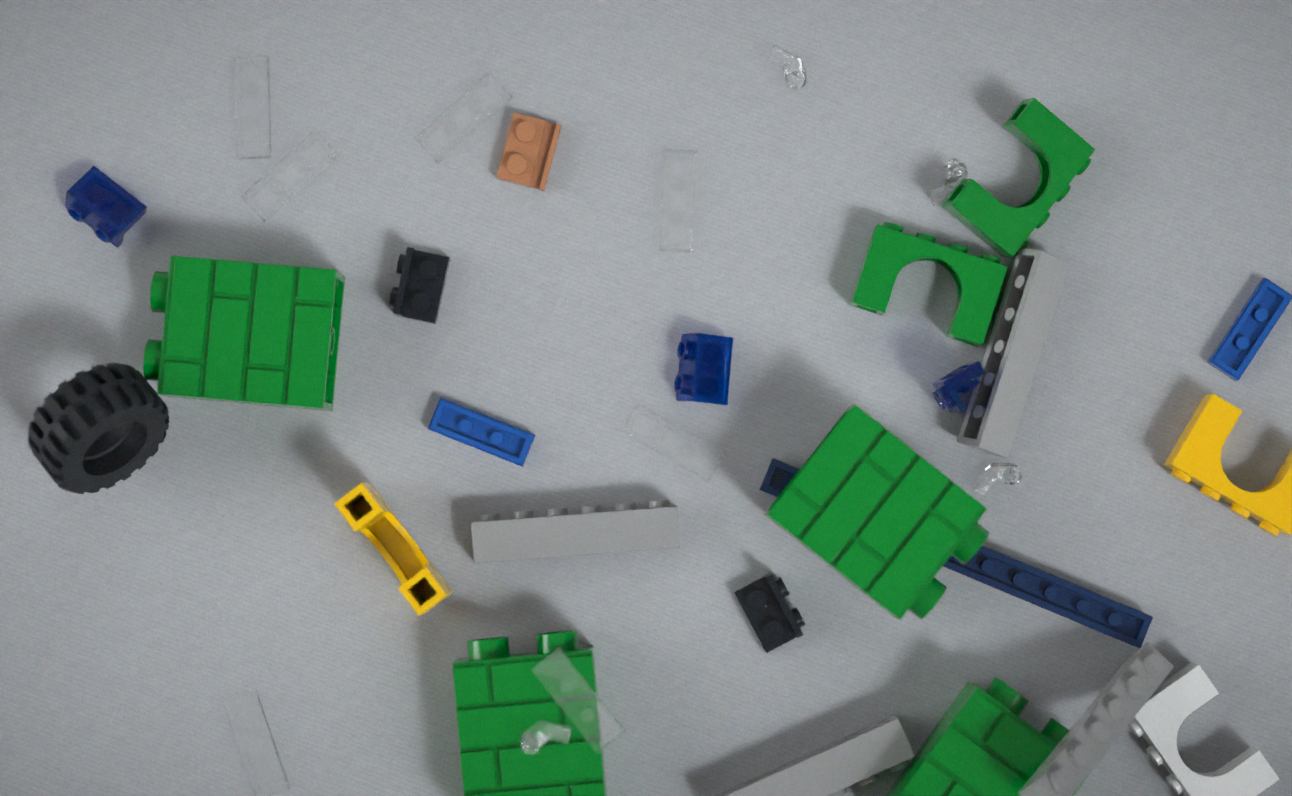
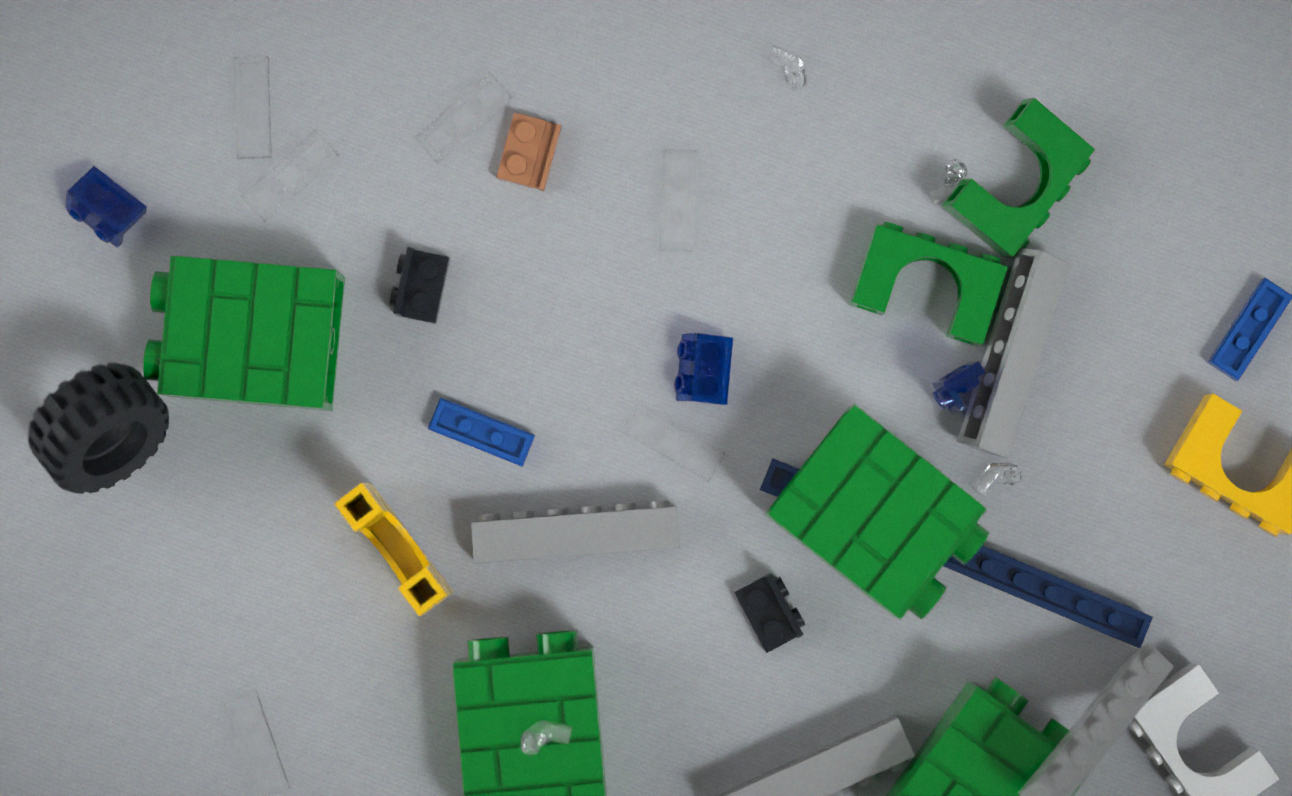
(578, 700): clear tile -> none

